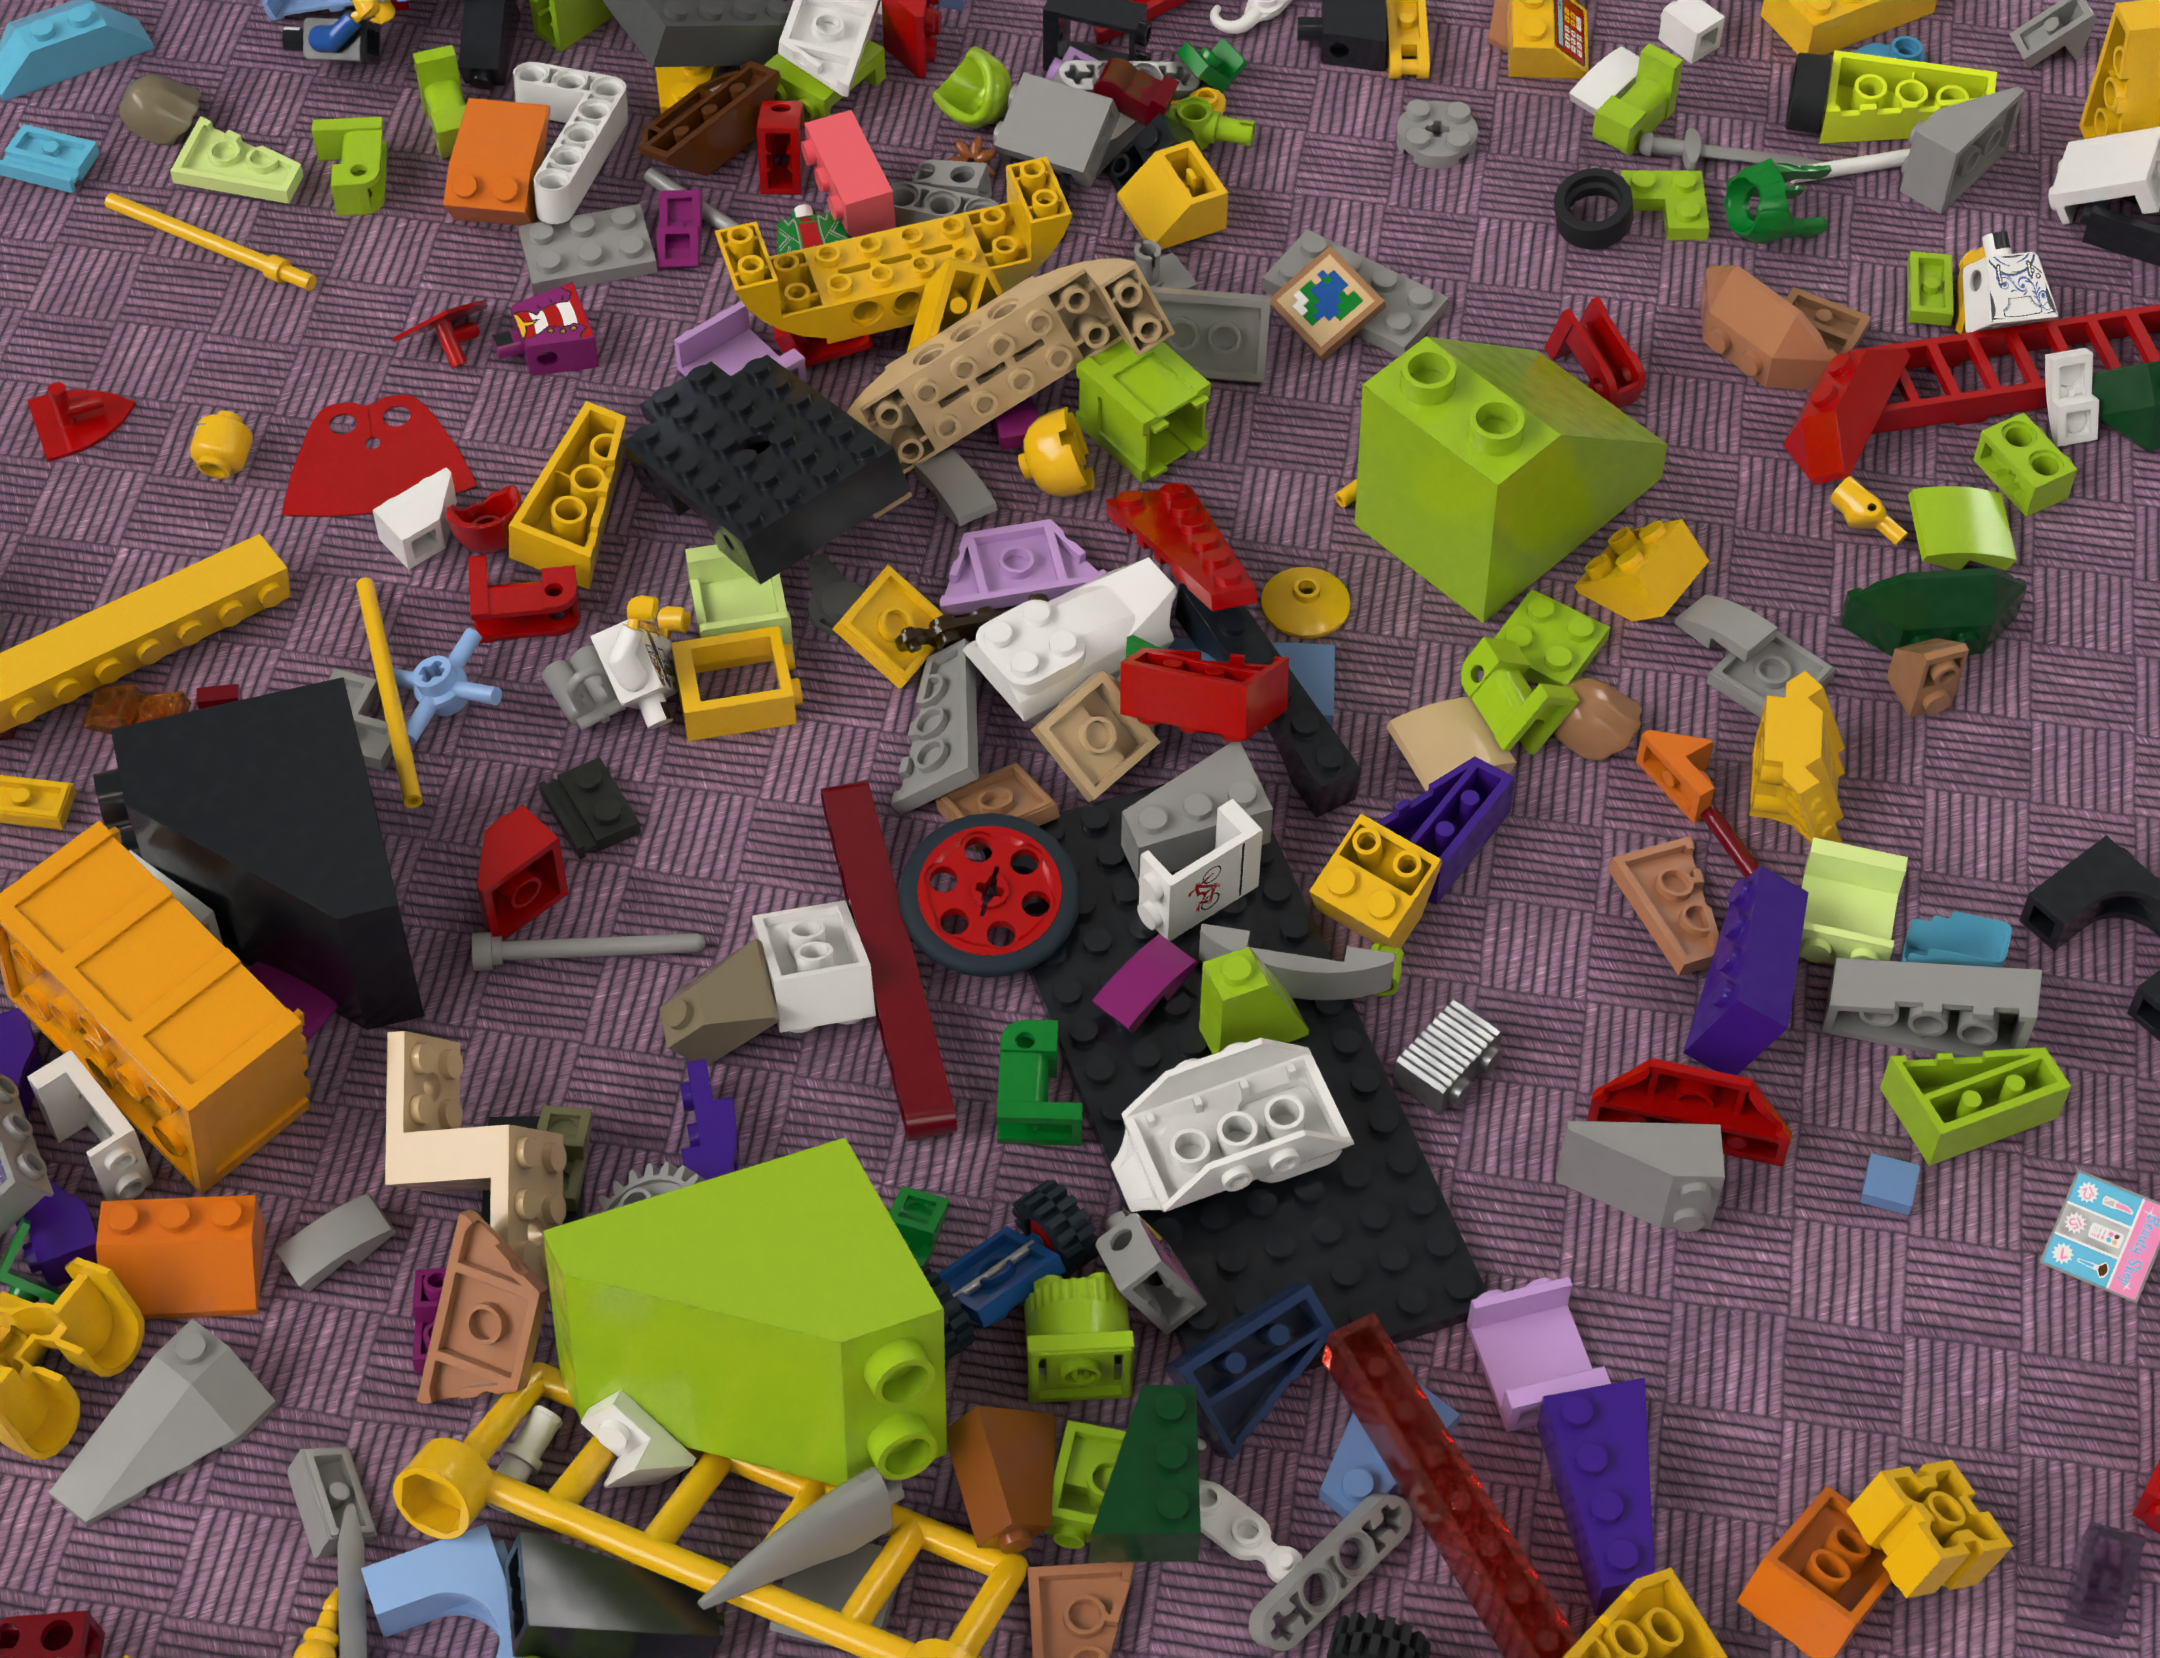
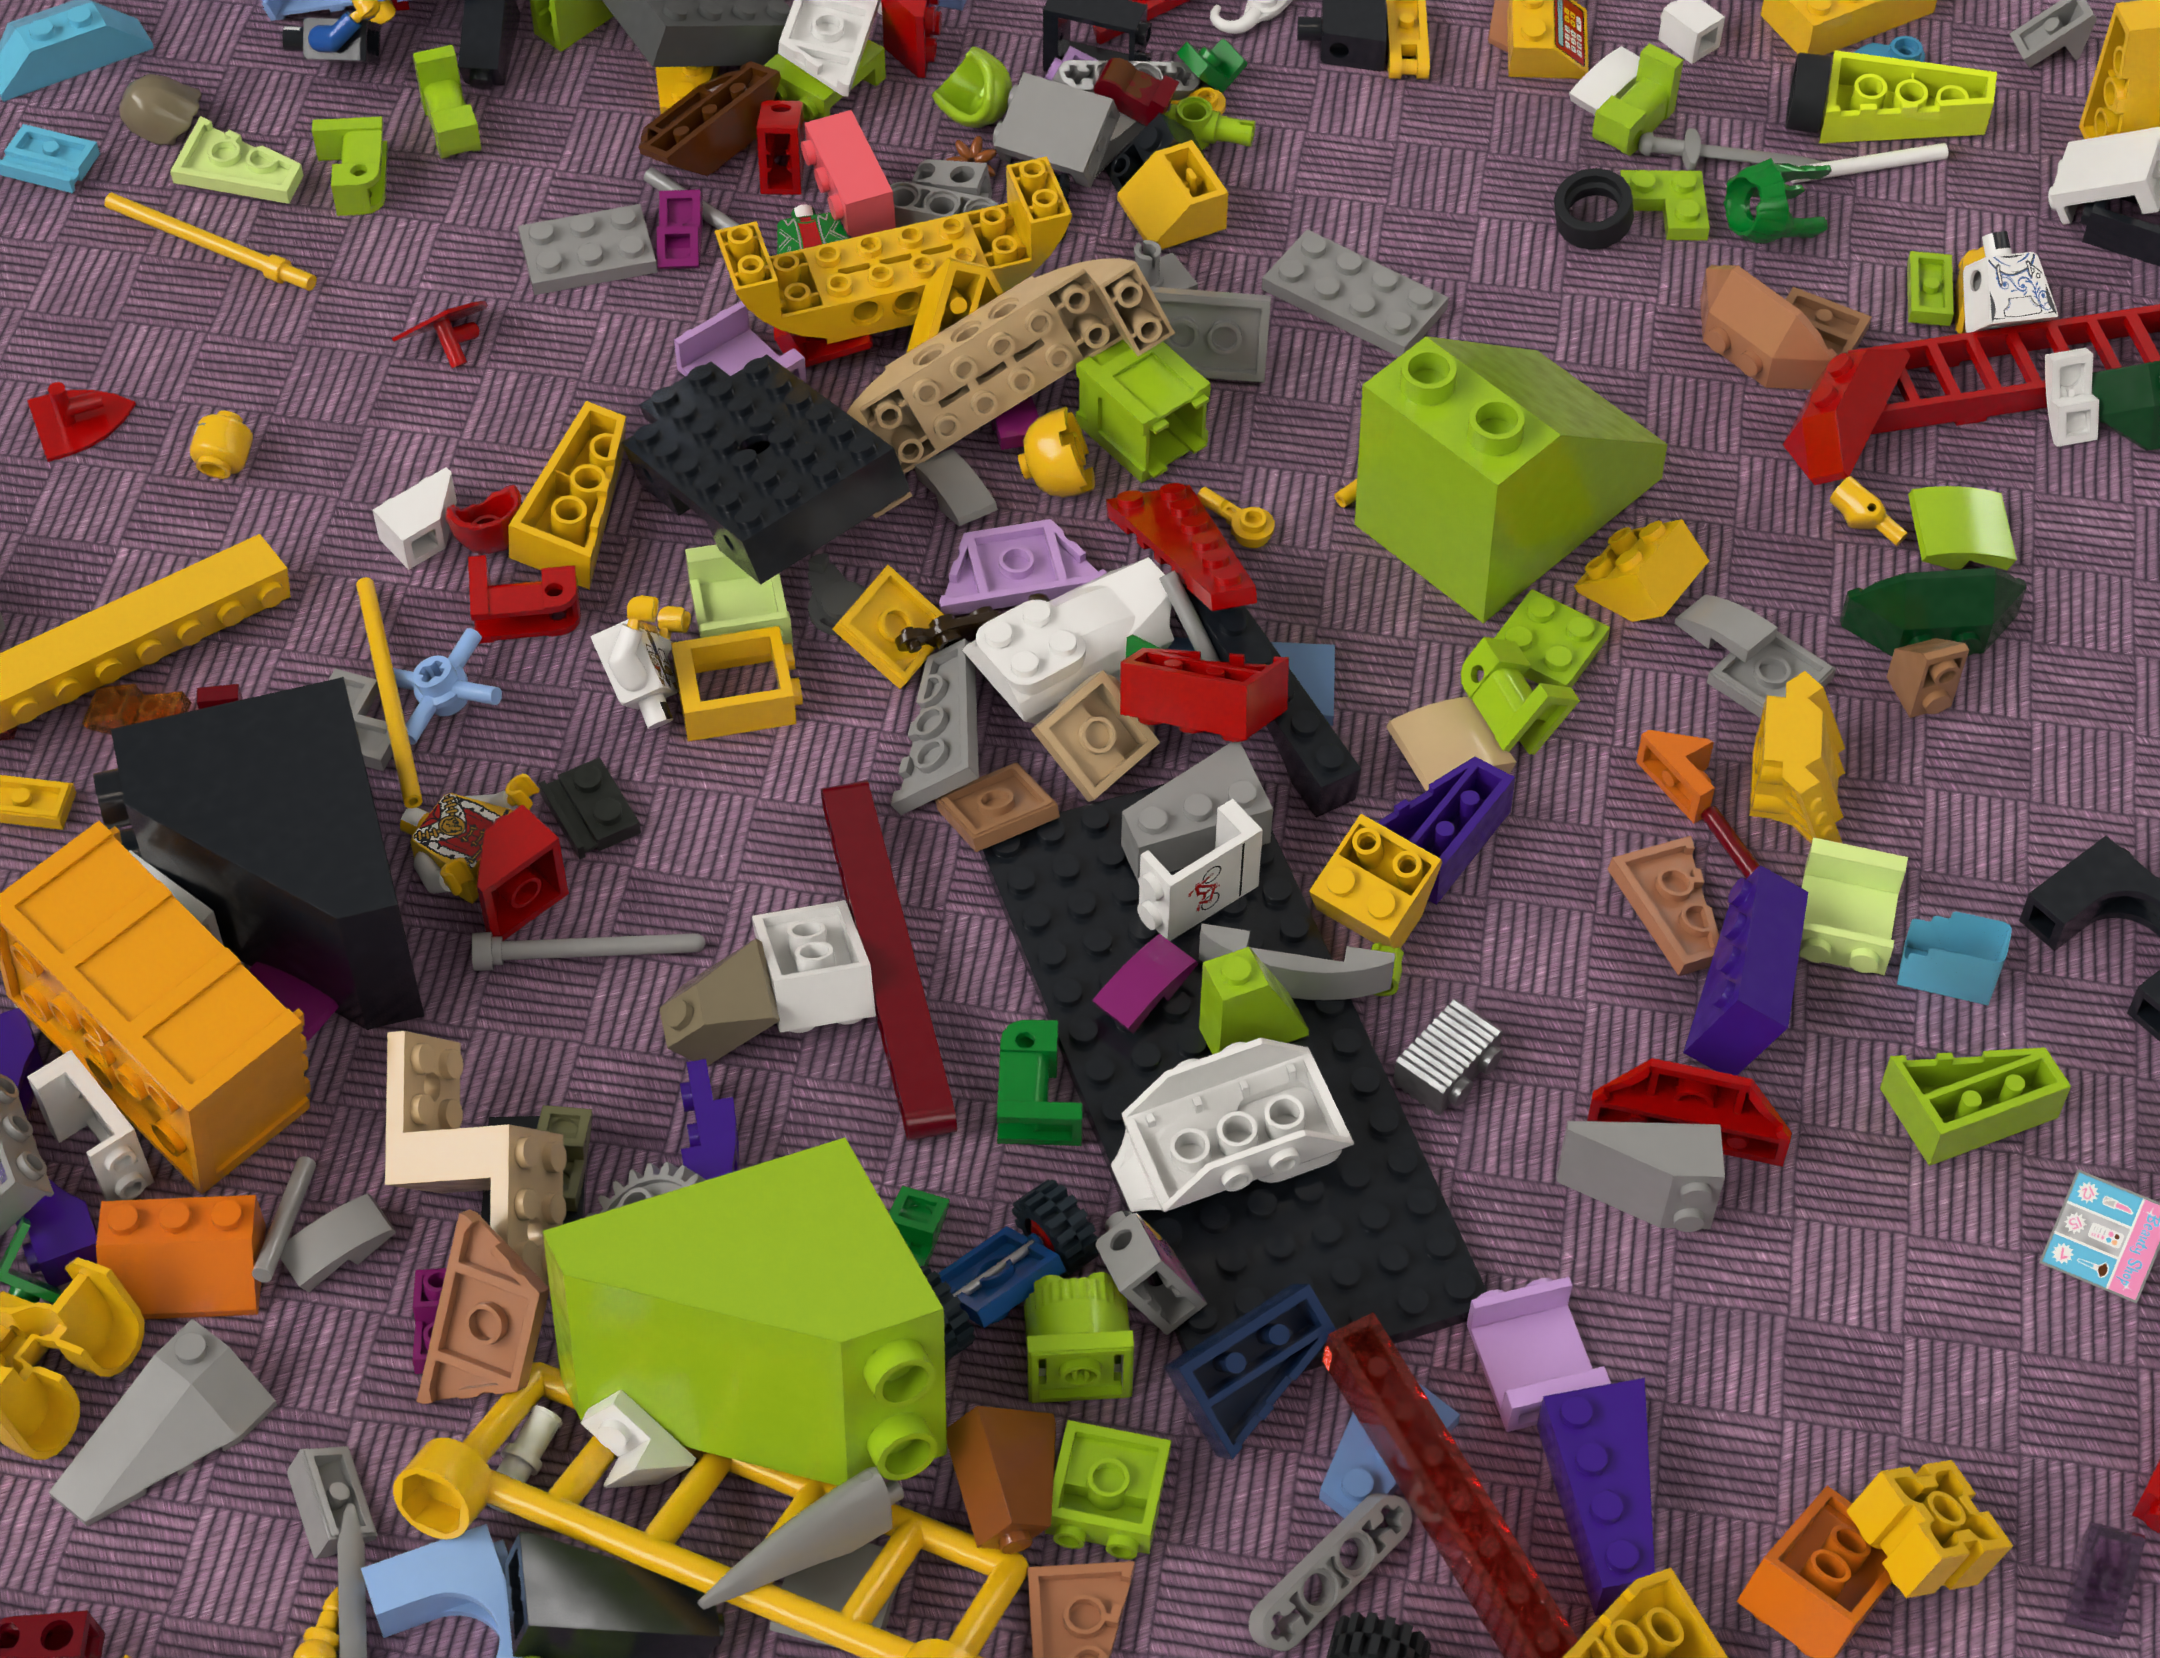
(284, 1219): none -> light grey bar
(346, 478): red piece -> none
(451, 836): none -> torso
(496, 162): orange slope -> none
(550, 333): magenta torso -> none
(582, 688): light grey piece -> none
(594, 117): white beam -> none
(971, 951): wedge -> none
(1154, 1485): dark green wedge -> none
(1188, 616): none -> light grey bar
(1241, 1529): white piece -> none
(1249, 525): none -> yellow plate
(1305, 602): yellow dish -> none
(1327, 303): tile -> none
(1451, 119): light grey plate -> none
(1600, 353): red piece -> none
(1600, 721): medium nougat hair -> none
(1890, 1184): medium blue tile -> none
(1932, 1005): light grey wedge -> none
(1958, 147): light grey slope -> none
(2025, 464): lime brick -> none

